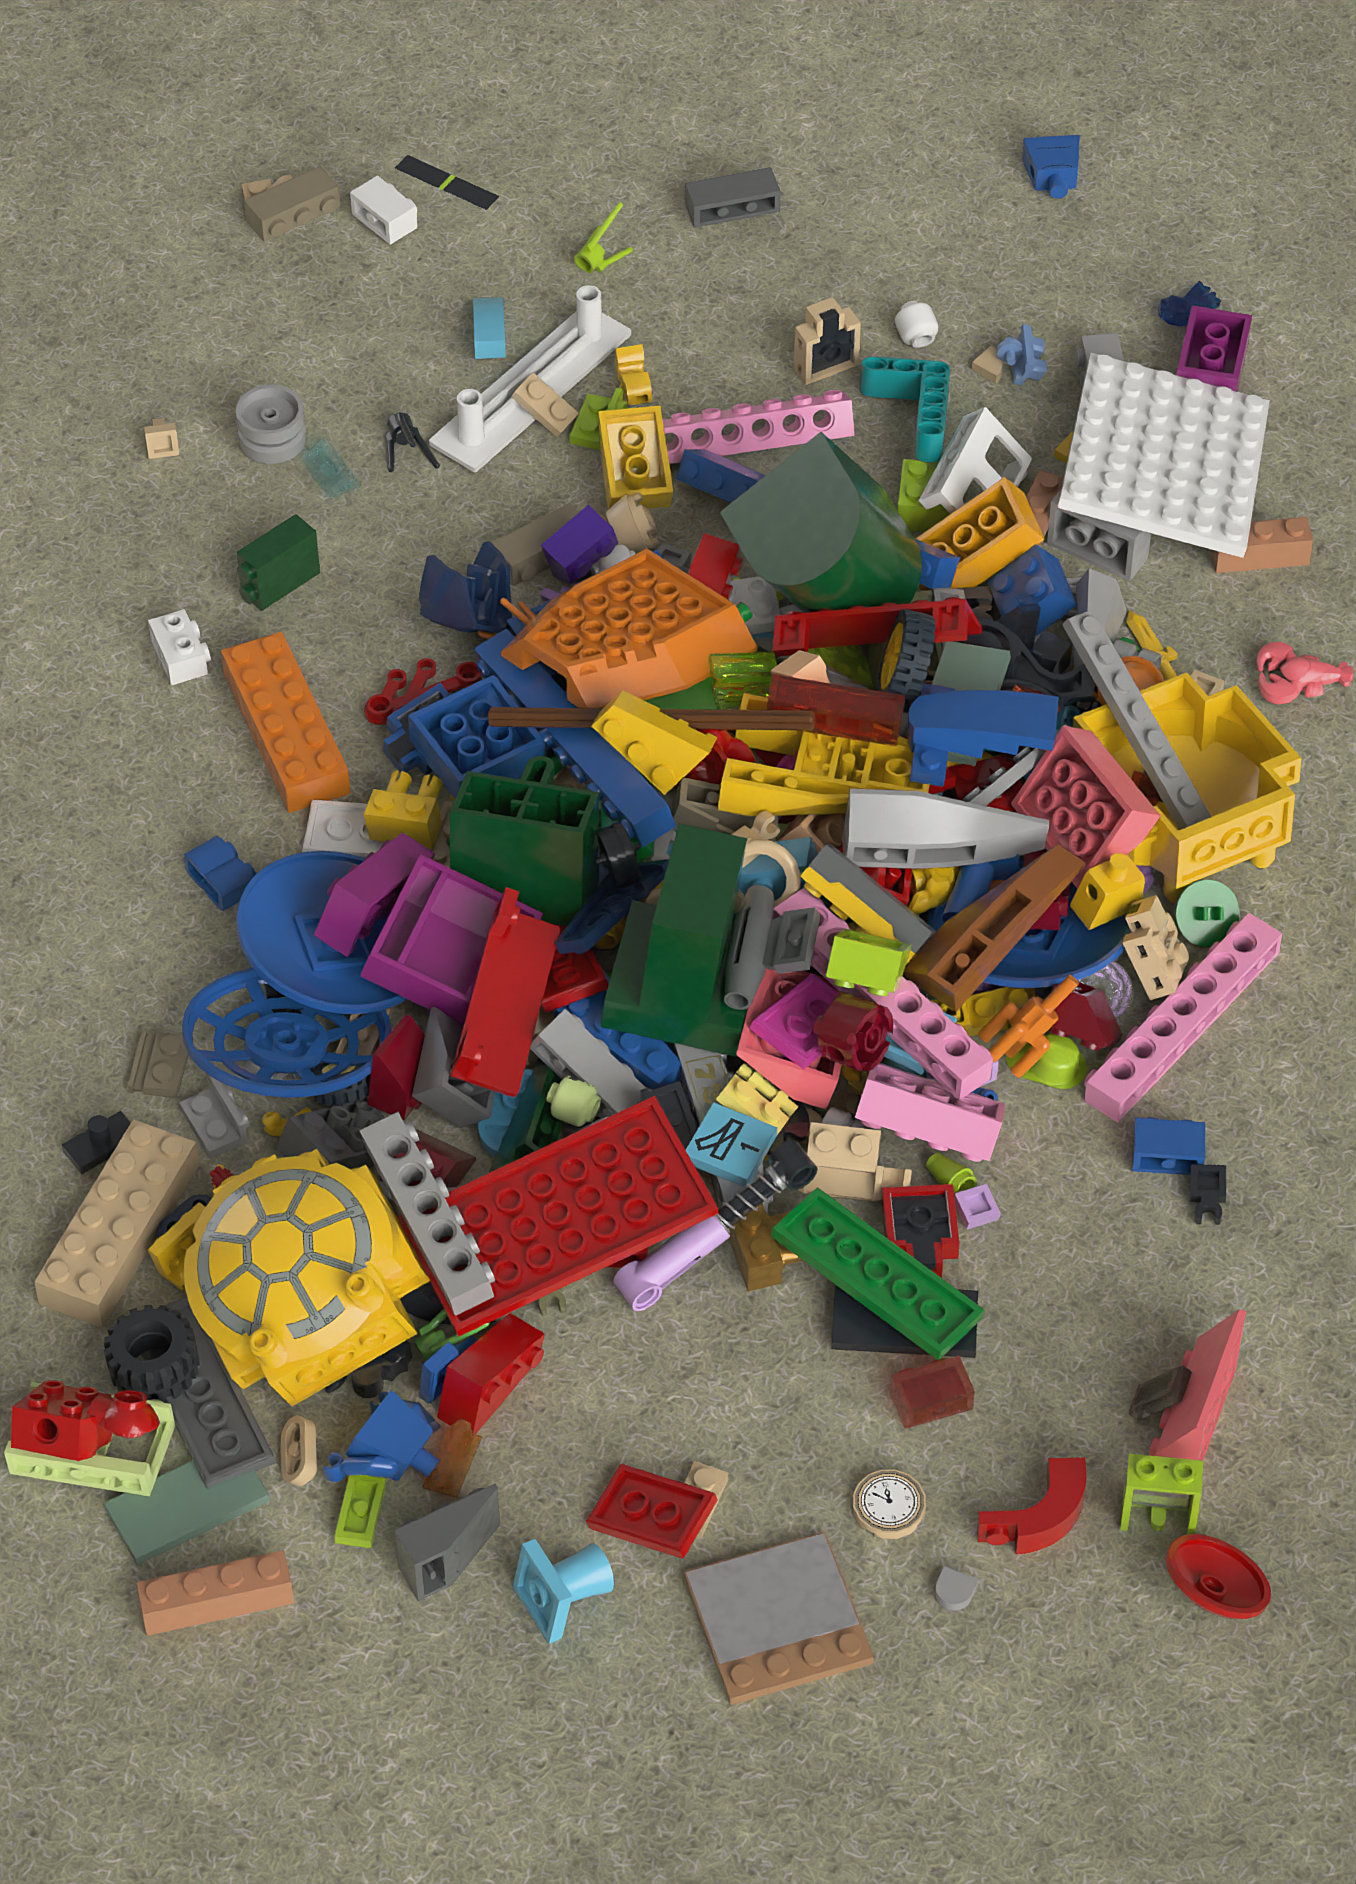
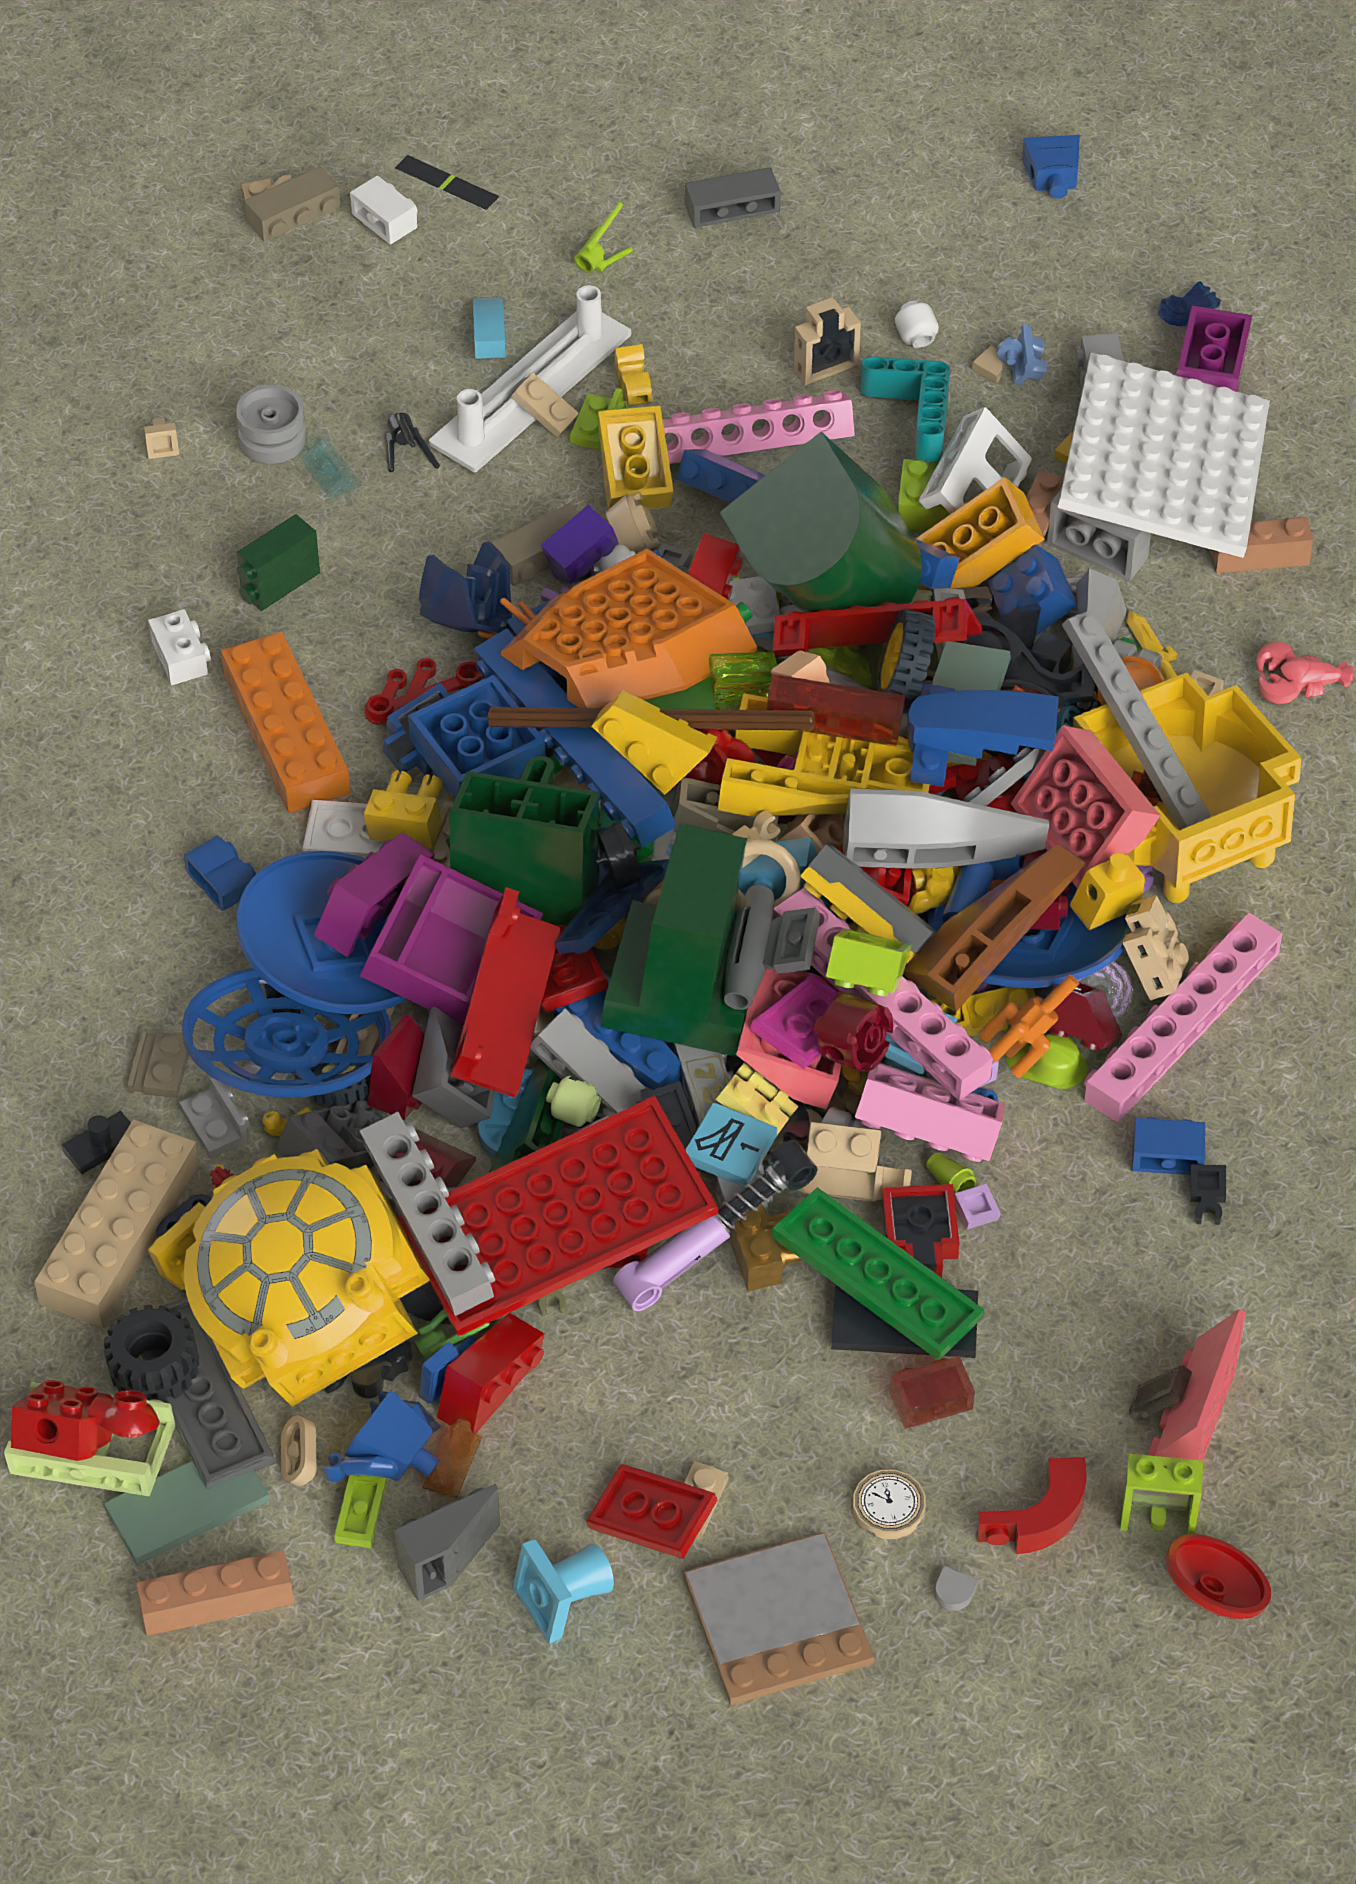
(1206, 912): piece -> none

